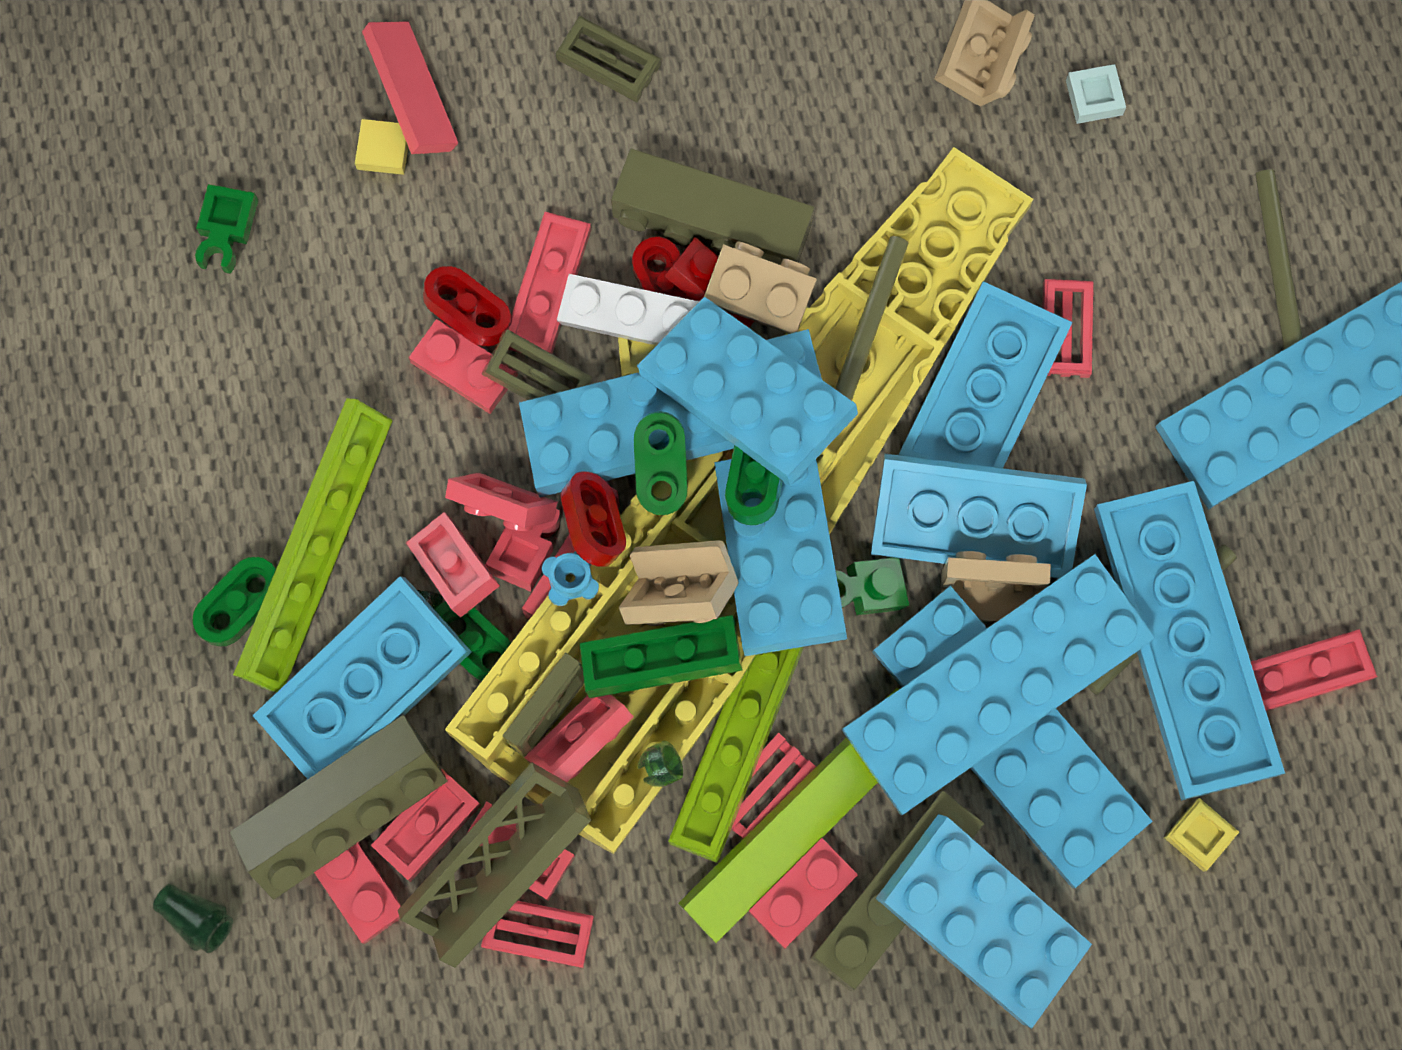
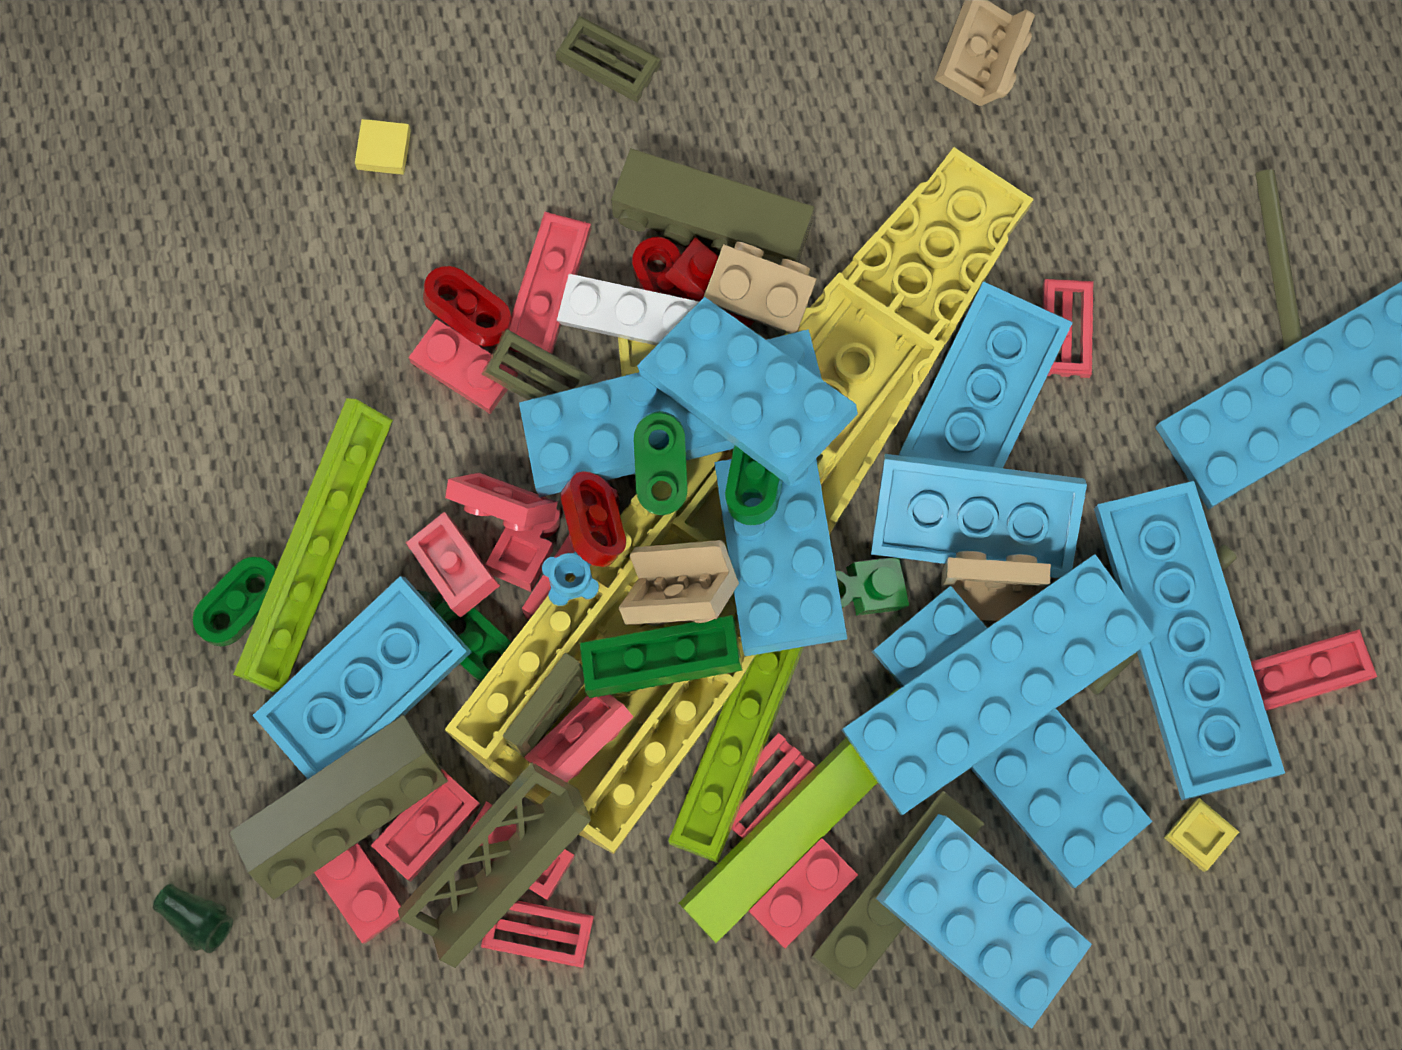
(224, 219): green plate -> none
(410, 87): coral tile -> none
(661, 764): clear green hinge -> none
(871, 316): olive bar -> none
(1095, 94): light aqua plate -> none

